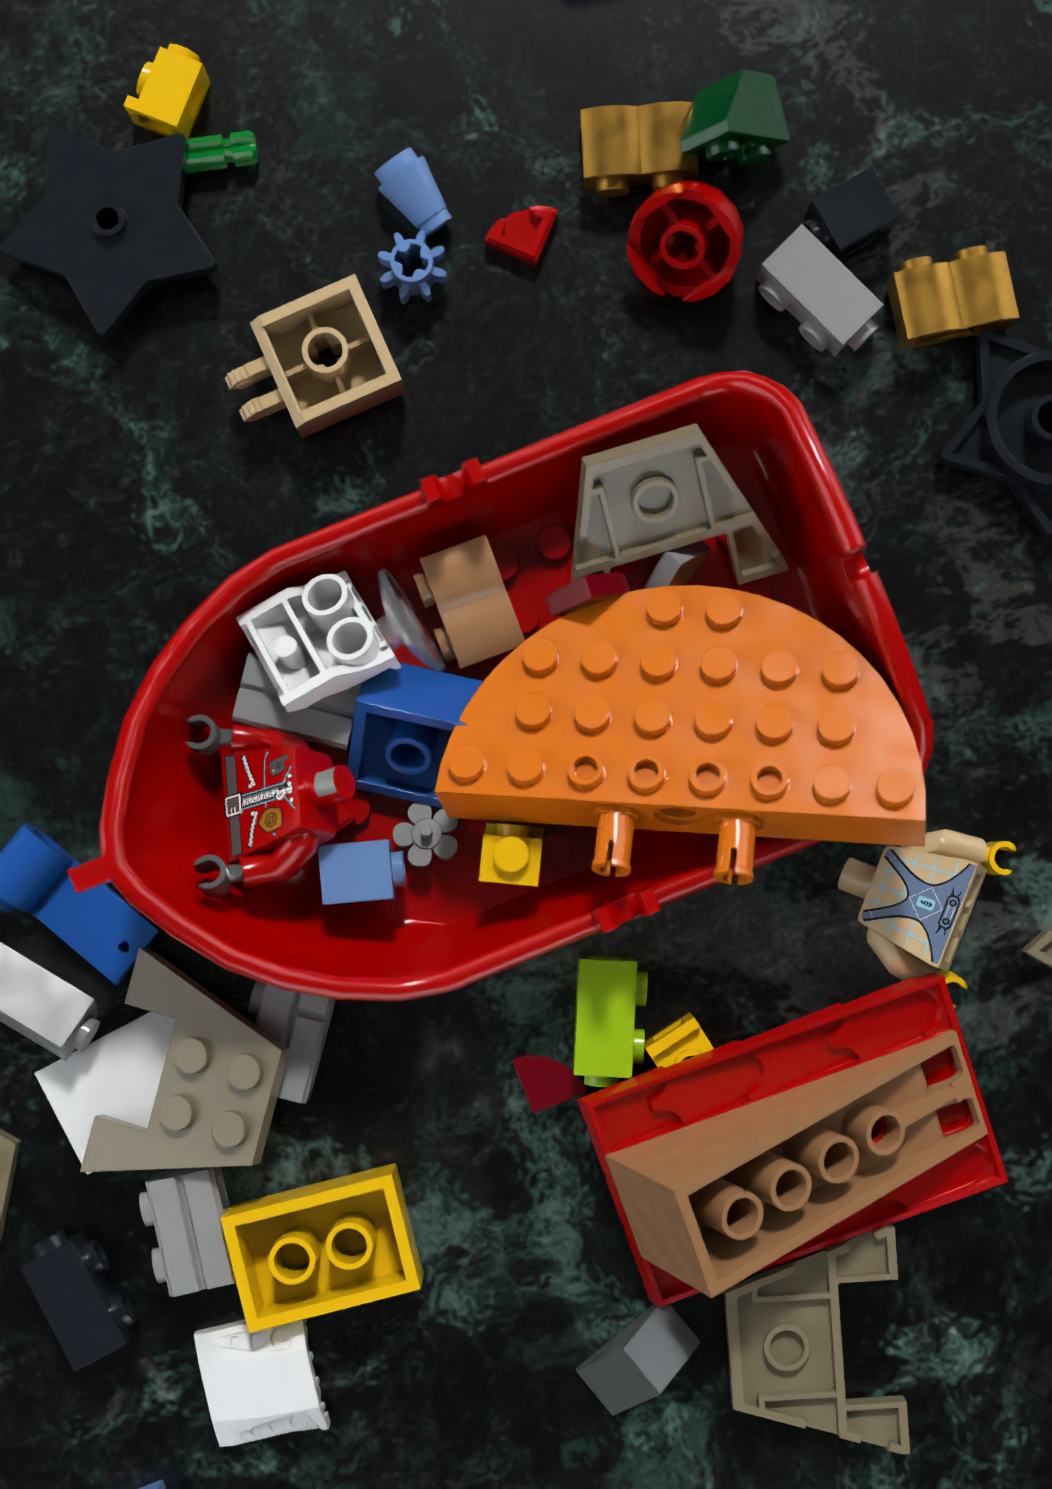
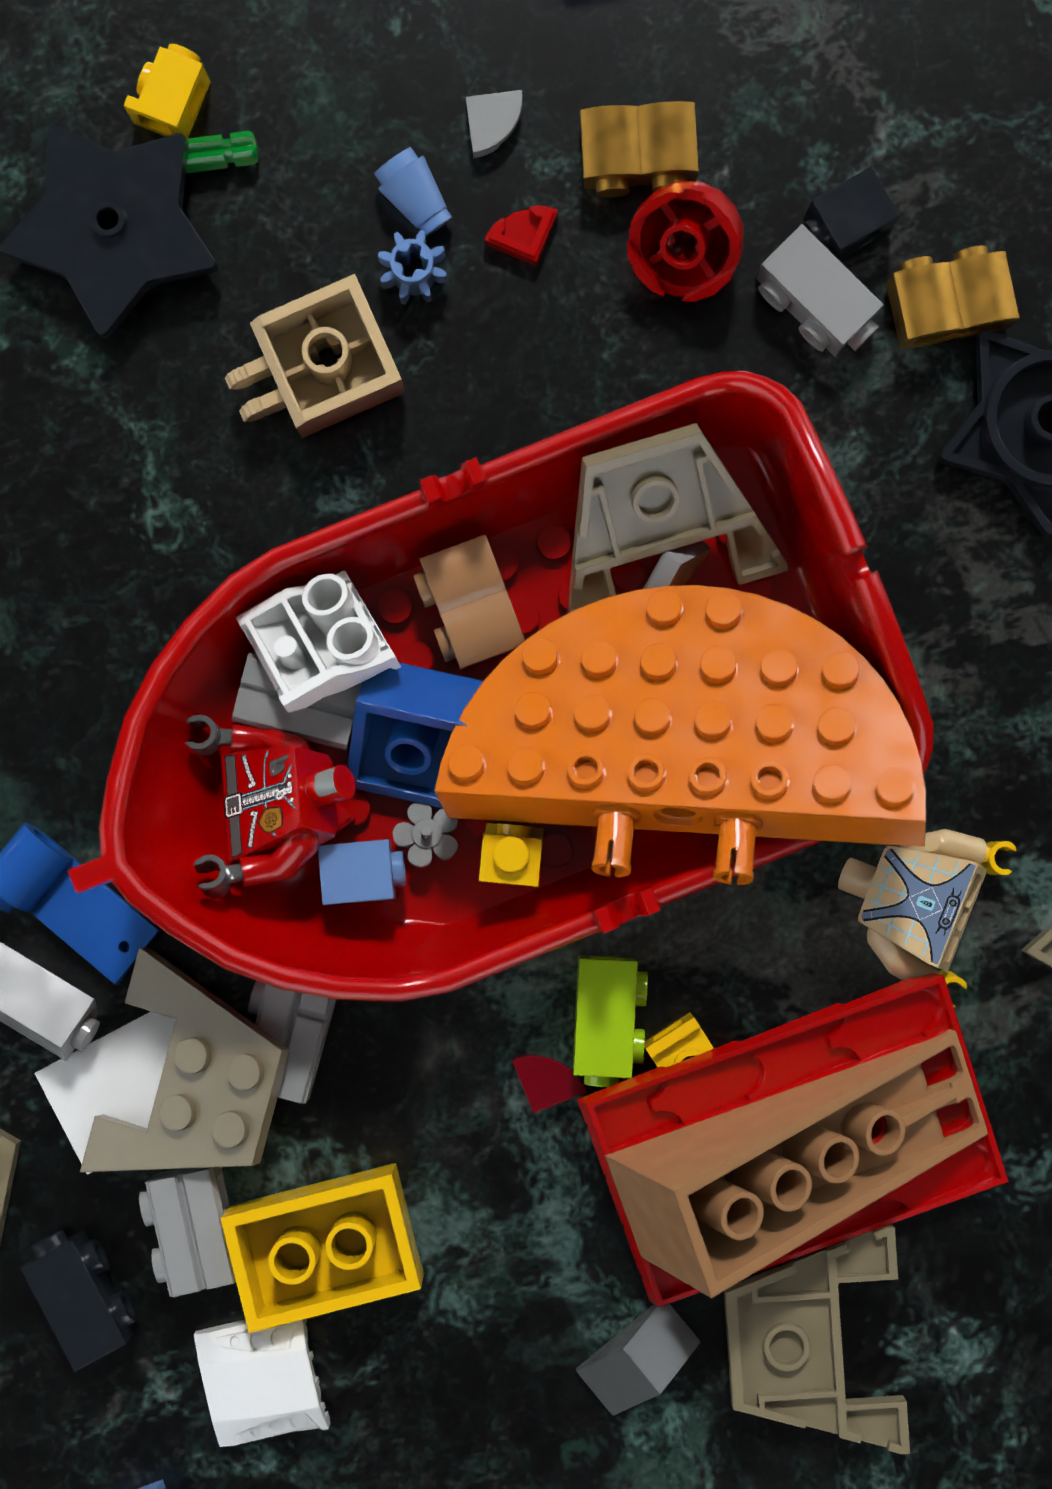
(403, 625): clear dish -> none
(492, 119): none -> light grey tile
(586, 591): dark red tile -> none
(736, 120): dark green slope -> none

